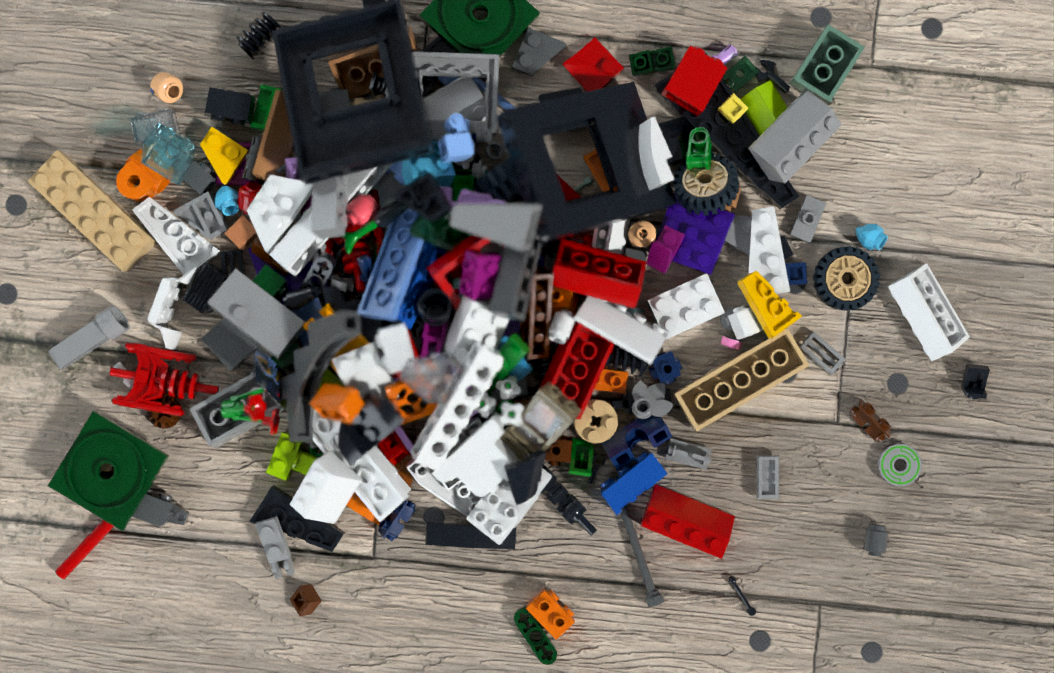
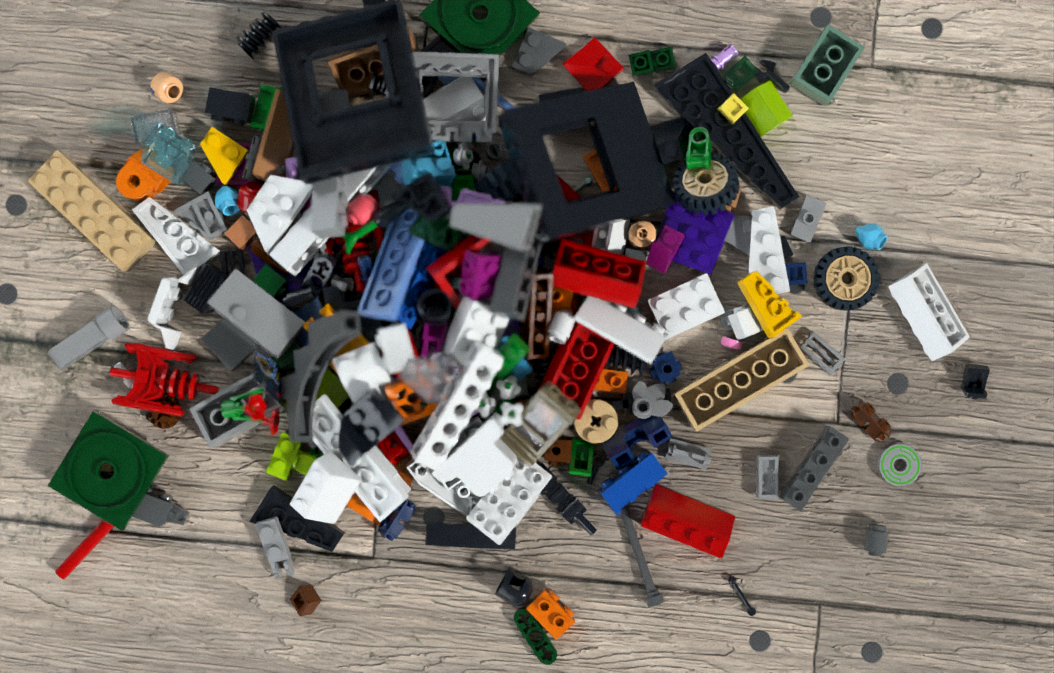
(337, 402): orange brick -> none
(458, 144): light blue brick -> none
(511, 595): none -> black helmet
(525, 476): black slope -> none
(653, 154): white slope -> none
(694, 80): red brick -> none
(794, 137): light grey slope -> none
(813, 467): none -> dark grey brick

